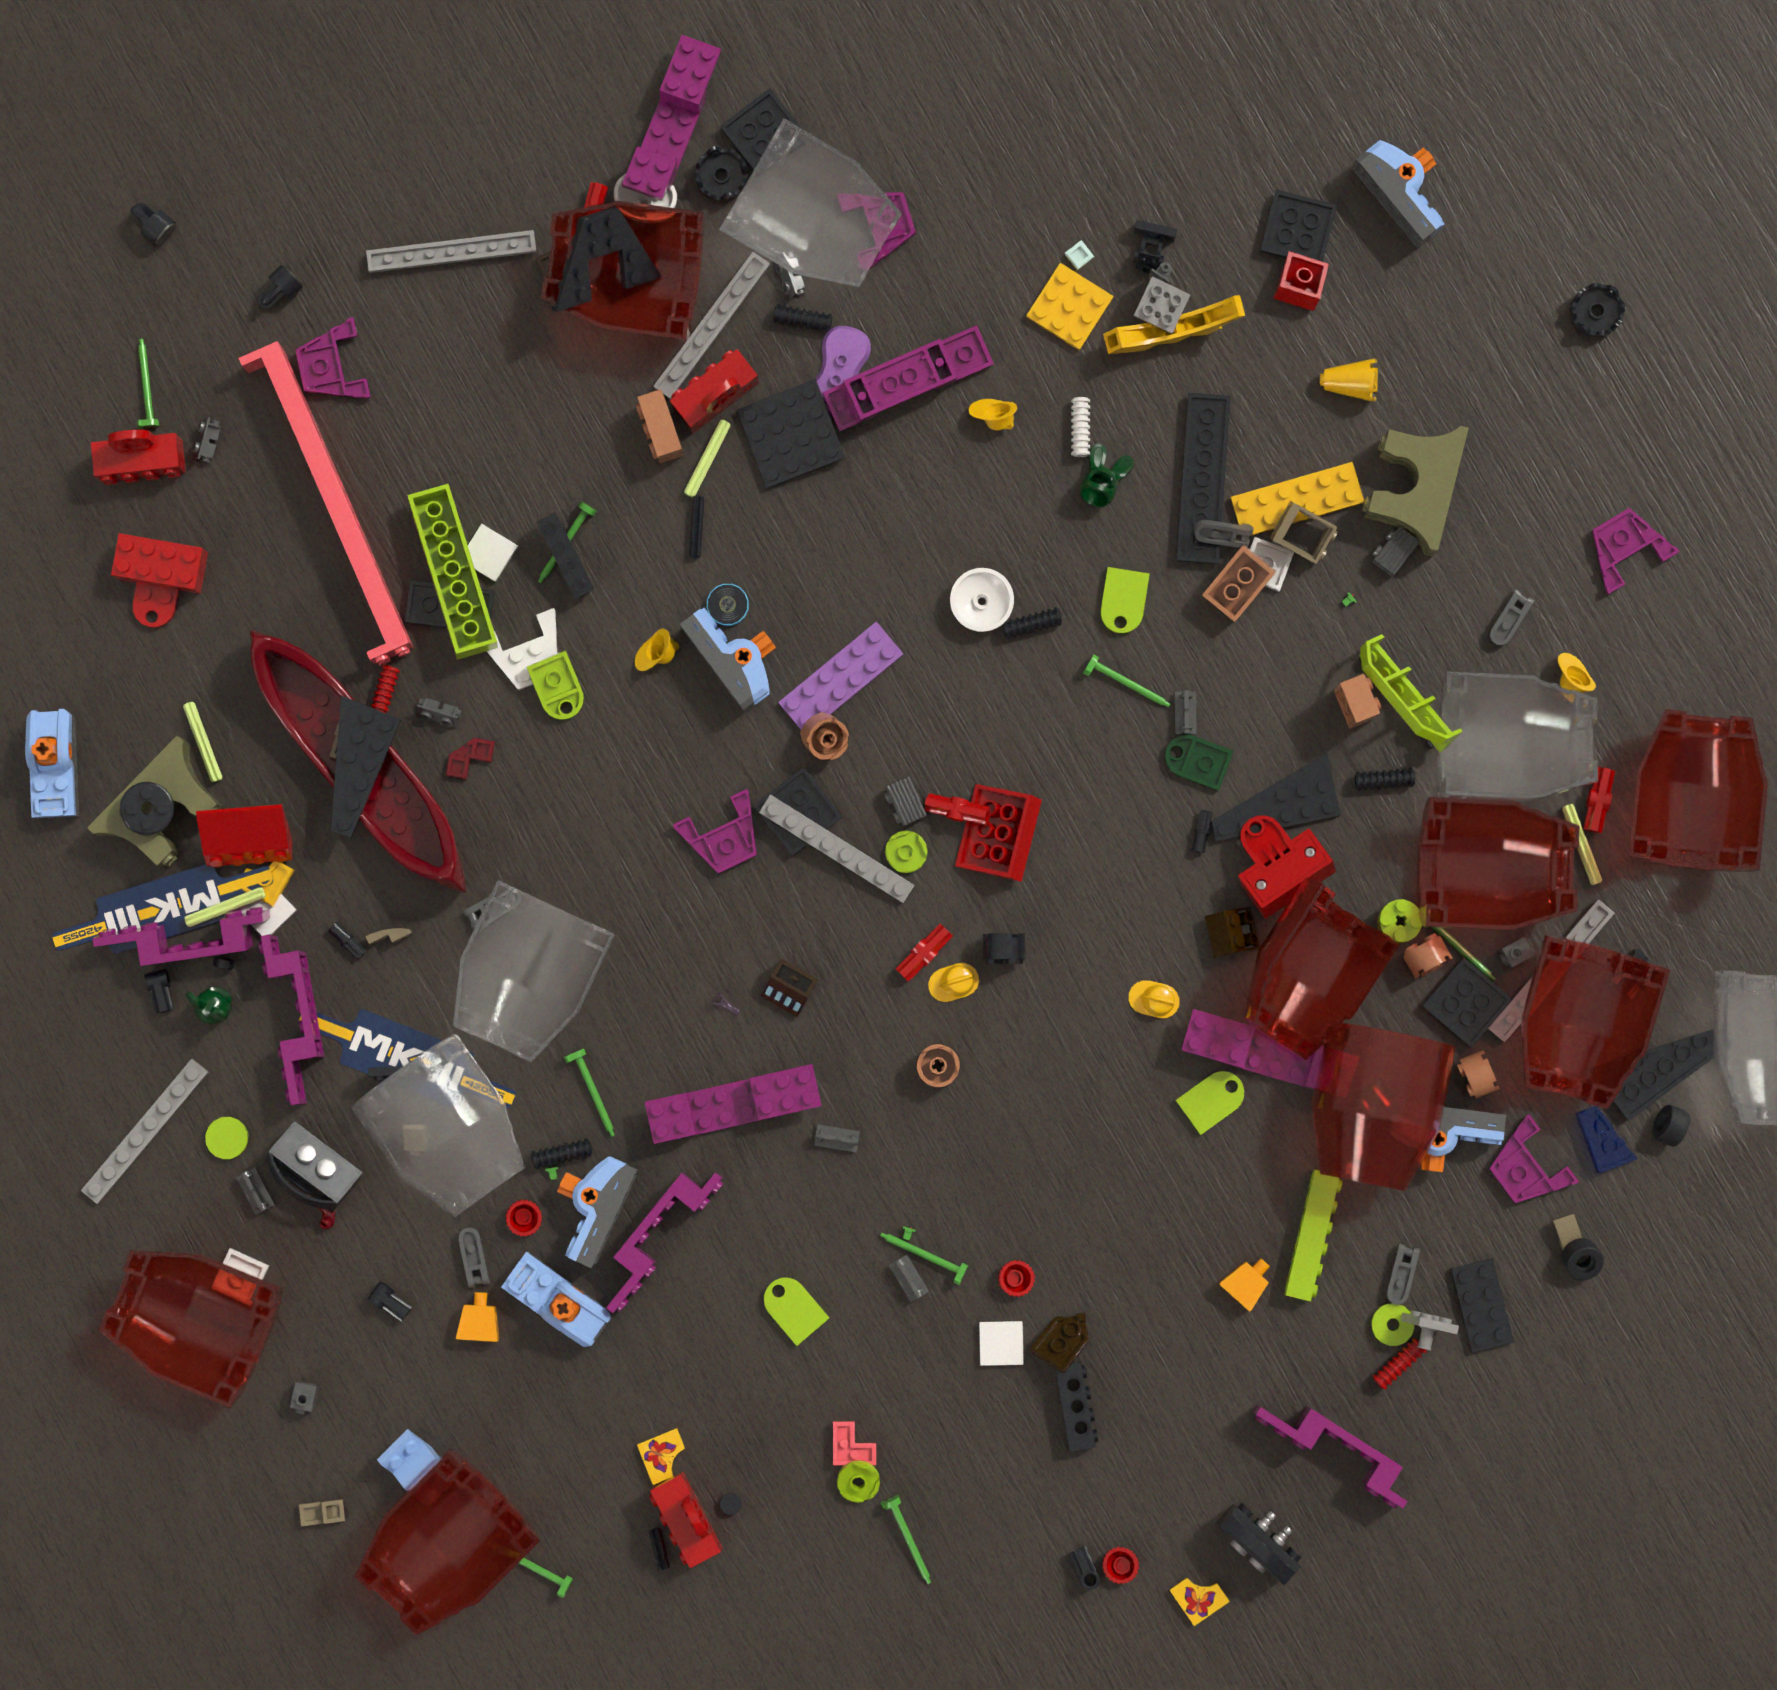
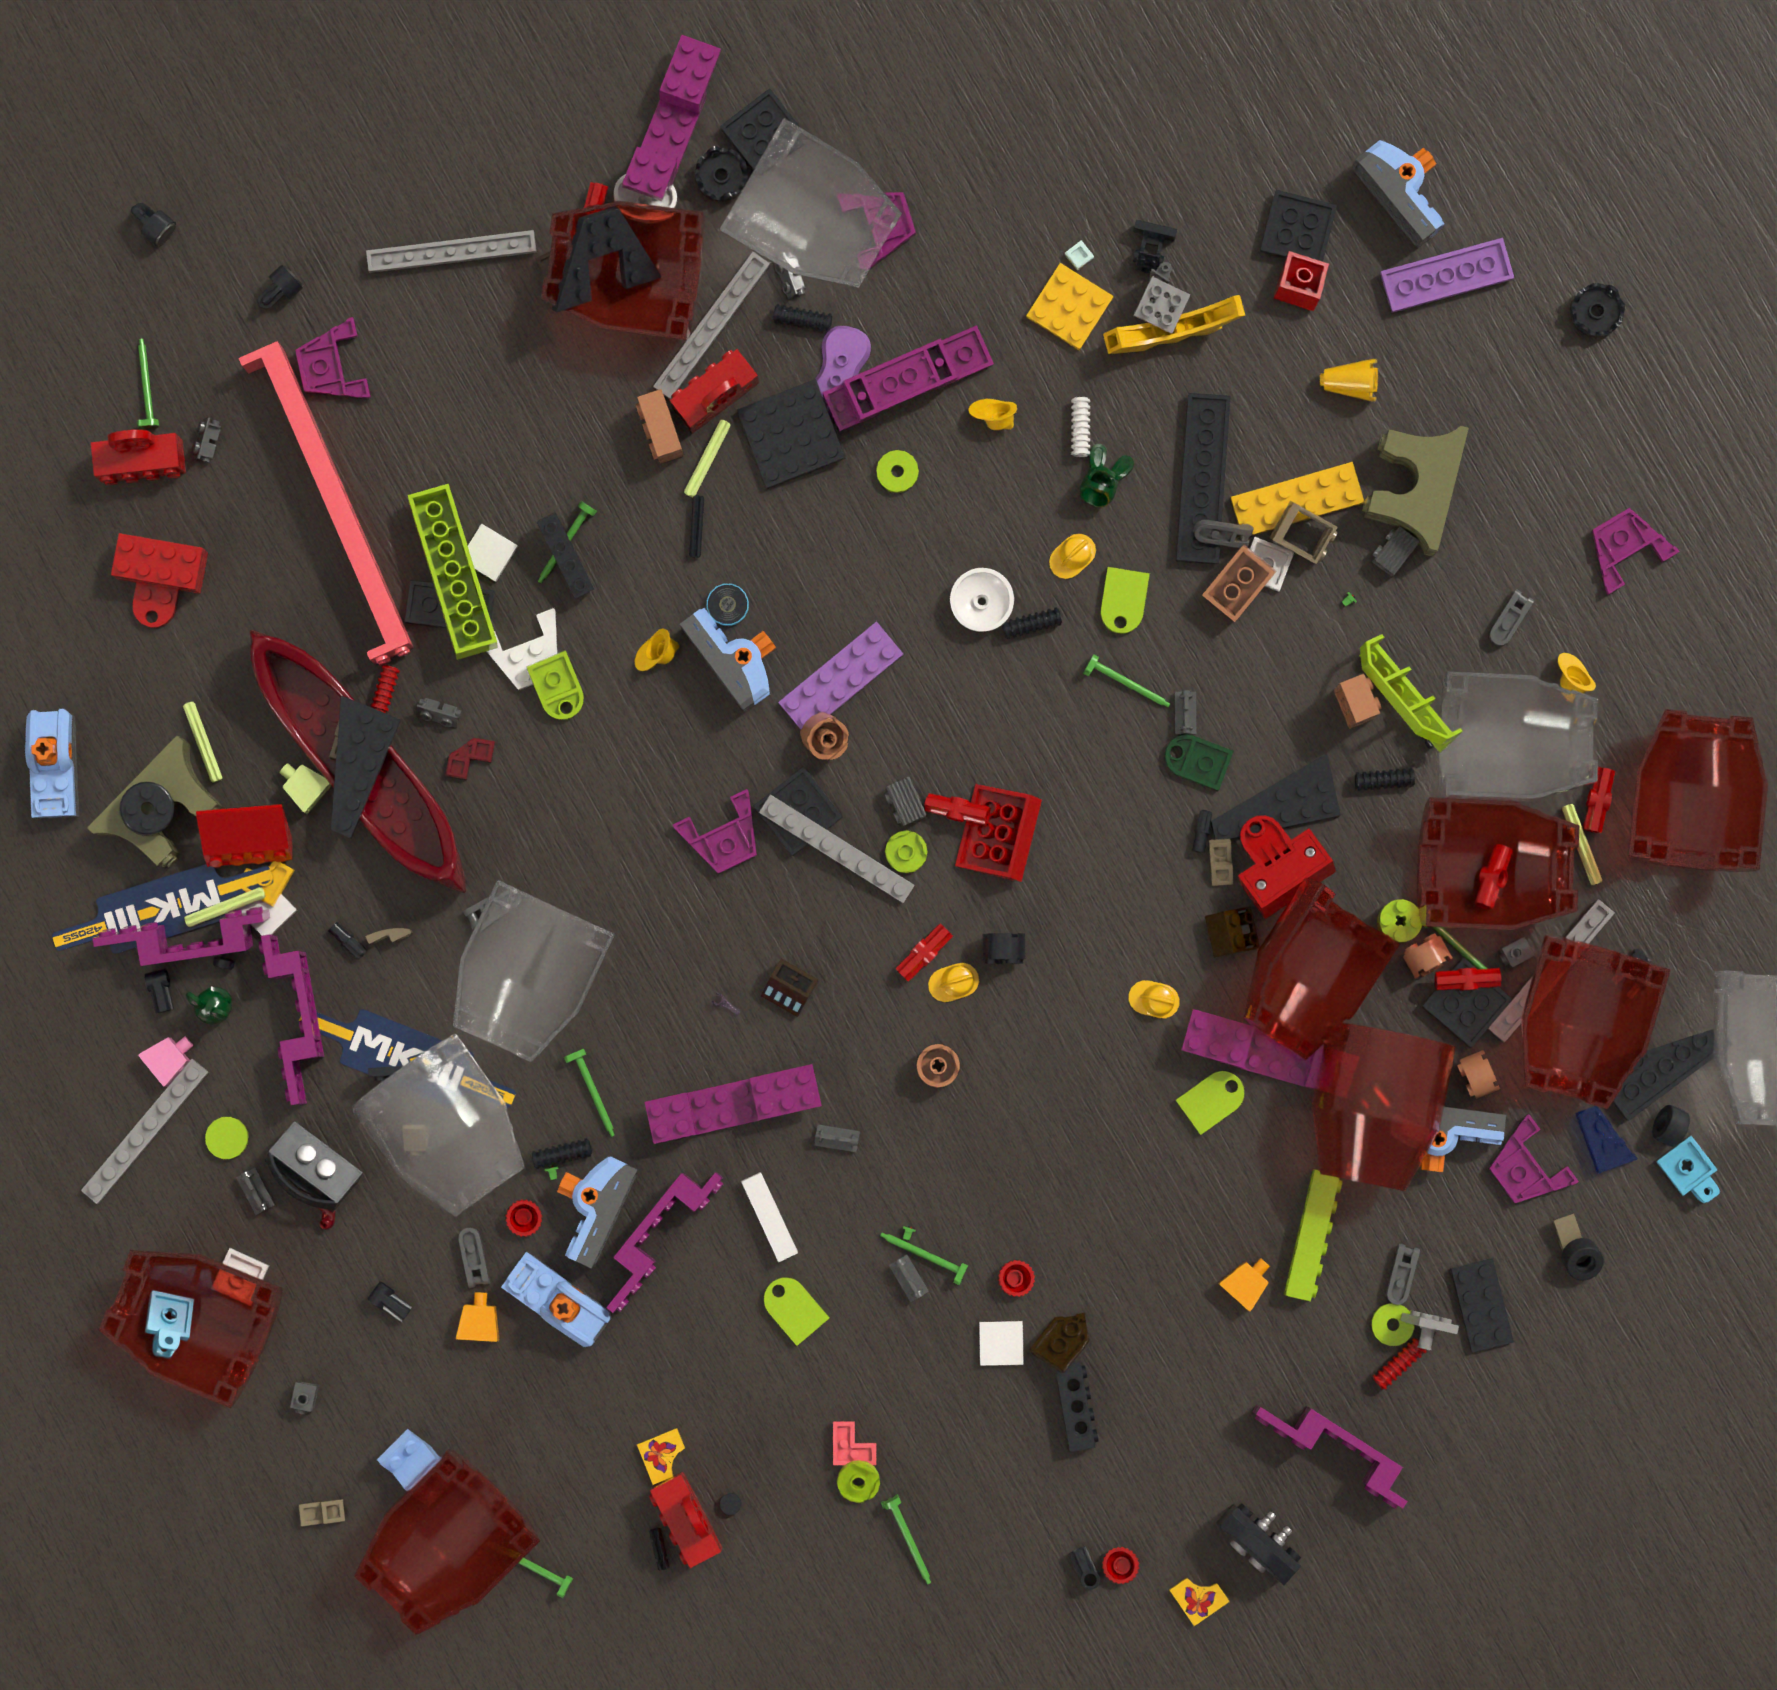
(166, 1331): none -> medium azure plate
(167, 1059): none -> bright pink torso
(304, 786): none -> yellowish green torso
(769, 1217): none -> white slope
(901, 459): none -> lime tile
(1072, 556): none -> yellow piece
(1221, 862): none -> dark tan slope
(1447, 275): none -> medium lavender plate
(1467, 979): none -> red piece
(1493, 877): none -> red piece
(1698, 1177): none -> medium azure plate

